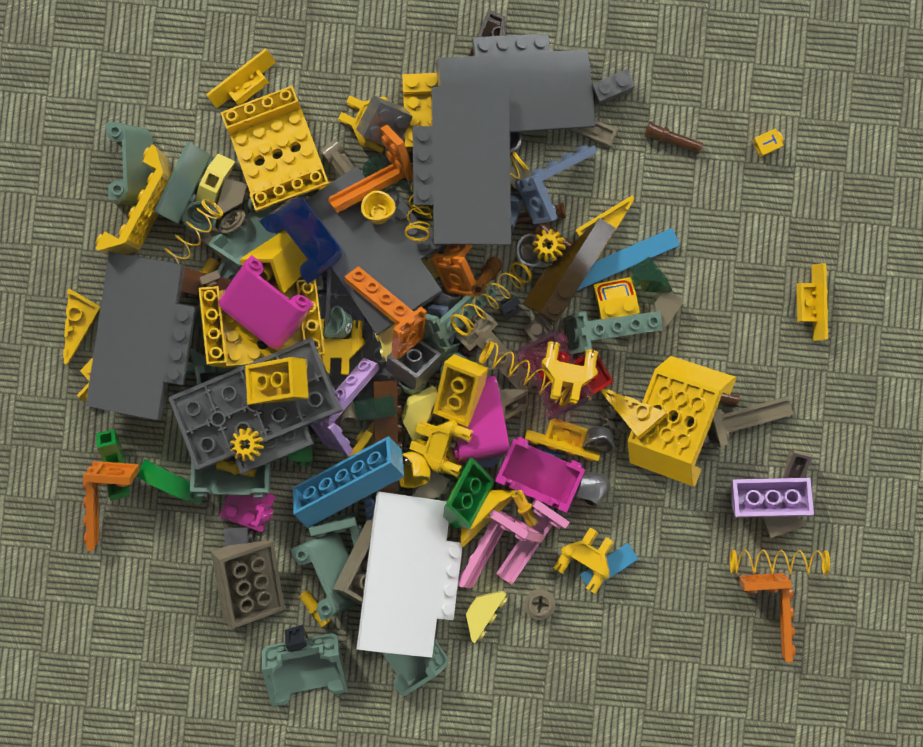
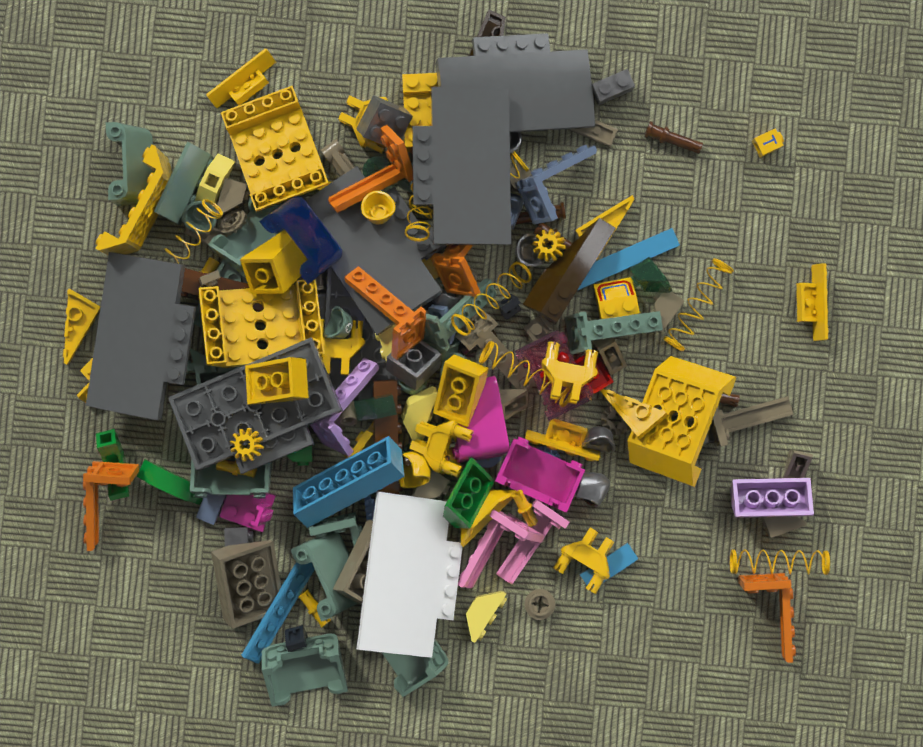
(210, 508): none -> sand blue slope
(262, 306): dark pink windscreen -> none
(278, 611): none -> dark azure tile
(488, 273): reddish brown pin -> none
(609, 354): none -> dark tan slope
(723, 267): none -> yellow piece

